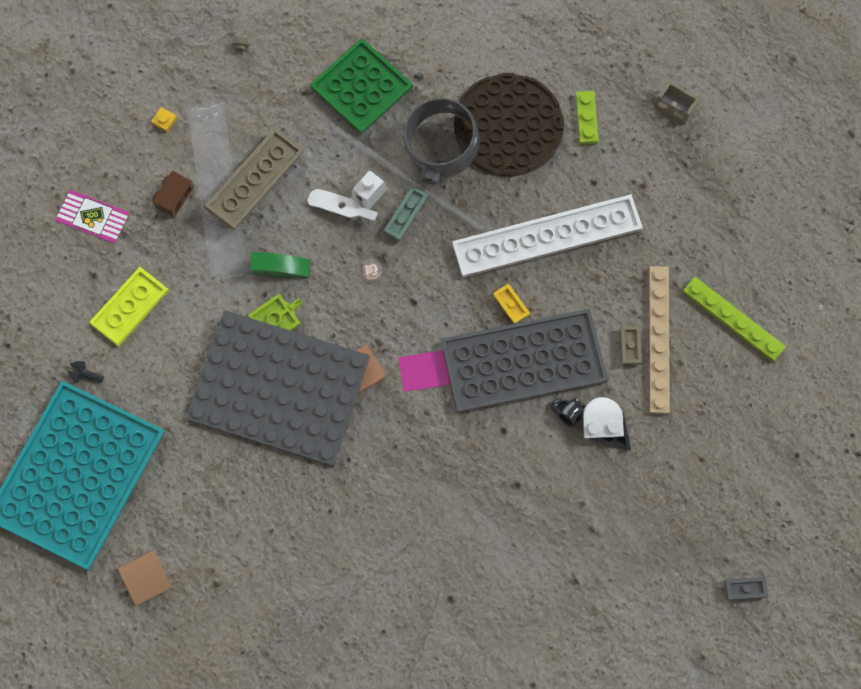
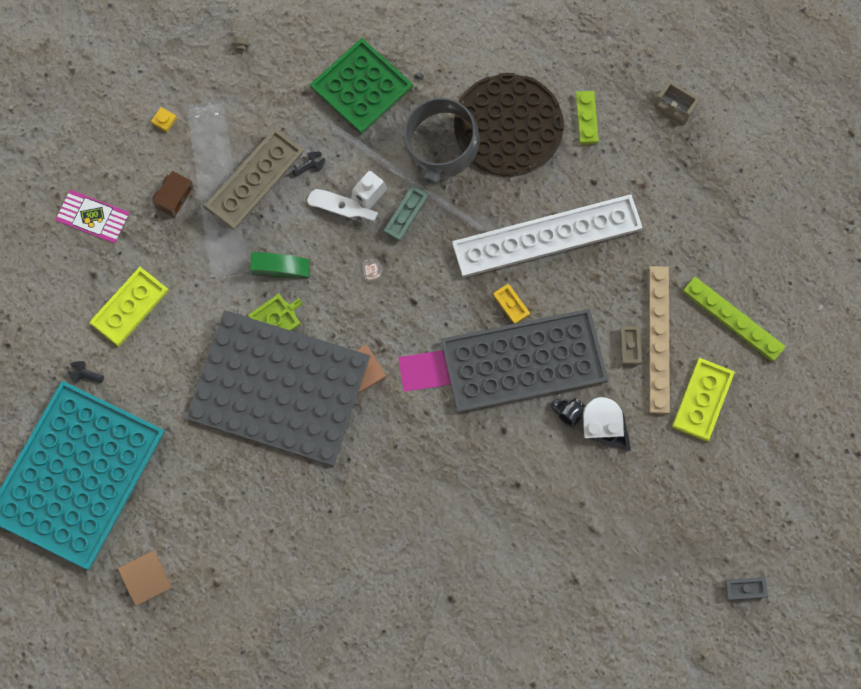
(310, 164): none -> black bar
(703, 399): none -> neon yellow tile

